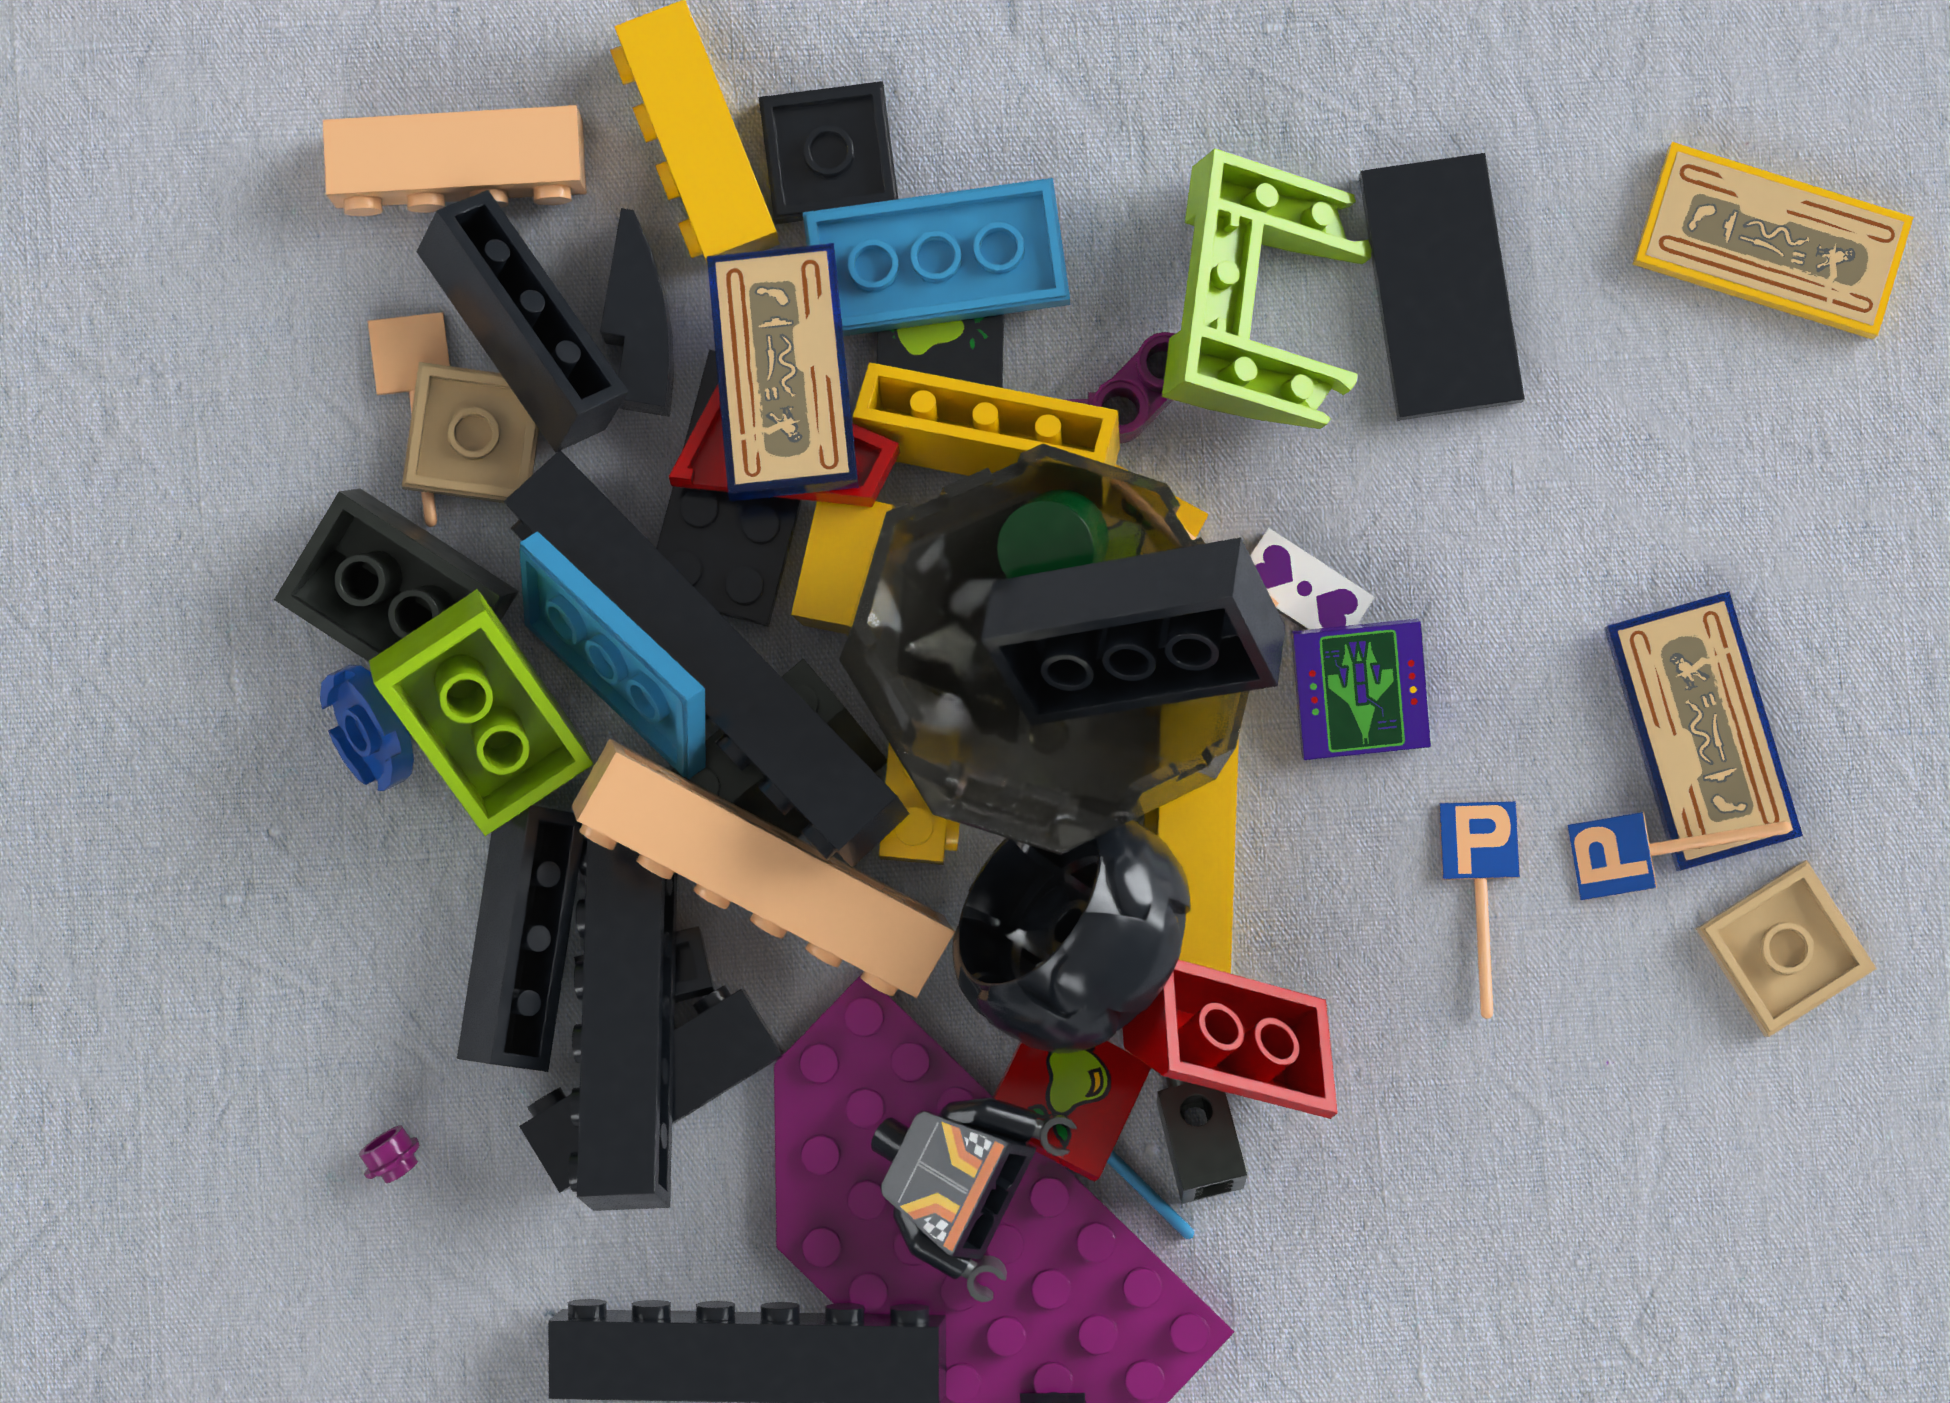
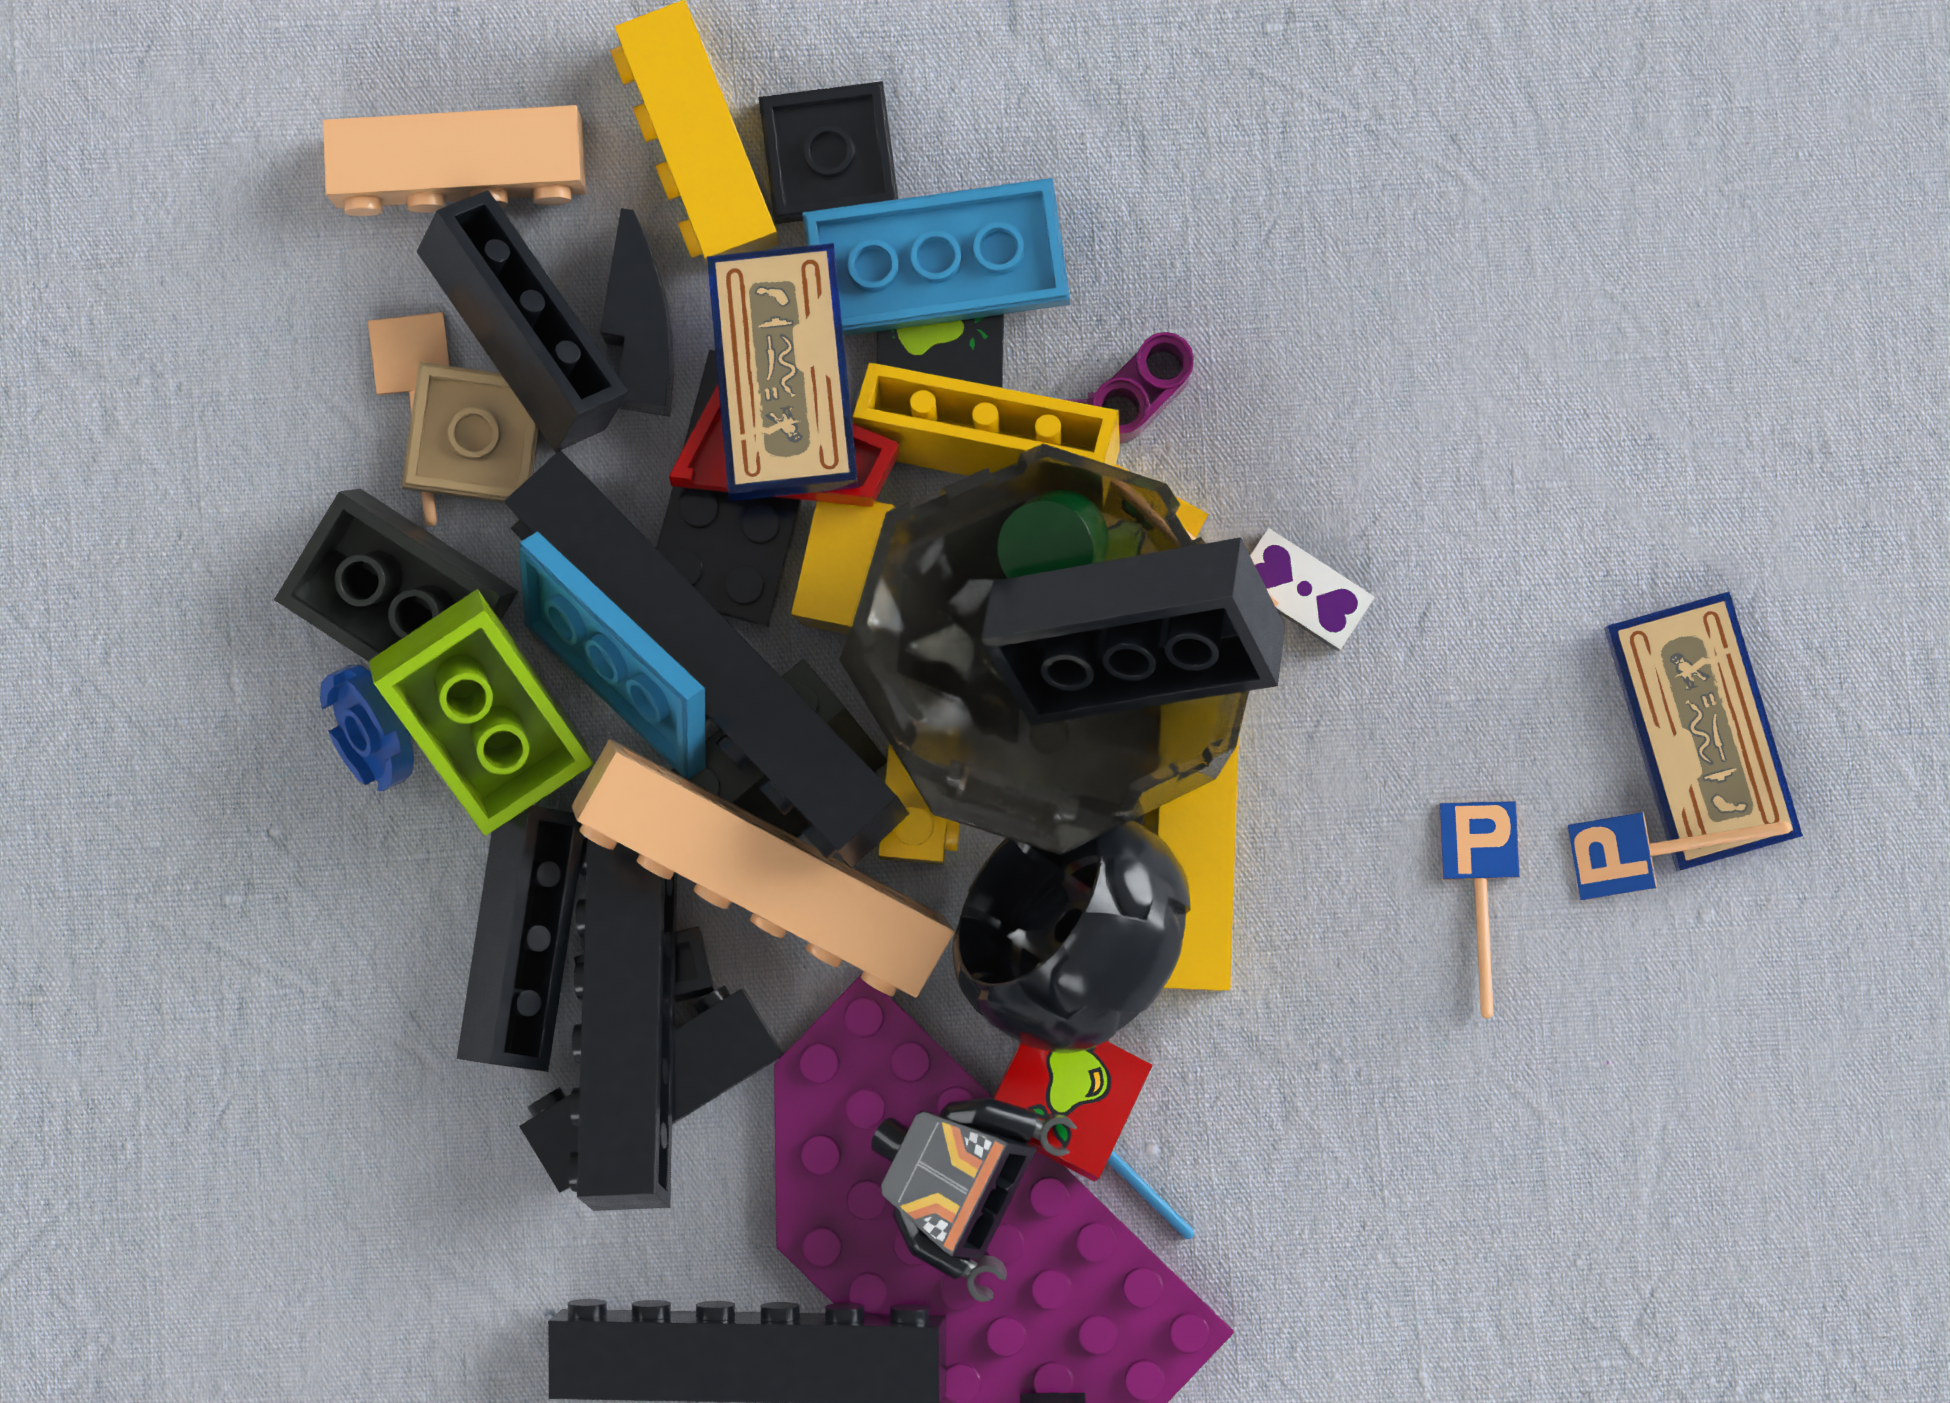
(390, 1155): magenta plate -> none
(1203, 1157): pearl dark grey torso -> none
(1211, 359): lime wedge -> none
(1238, 1039): red slope -> none
(1361, 689): tile -> none
(1441, 286): black tile -> none
(1773, 240): tile -> none
(1785, 948): tan tile -> none

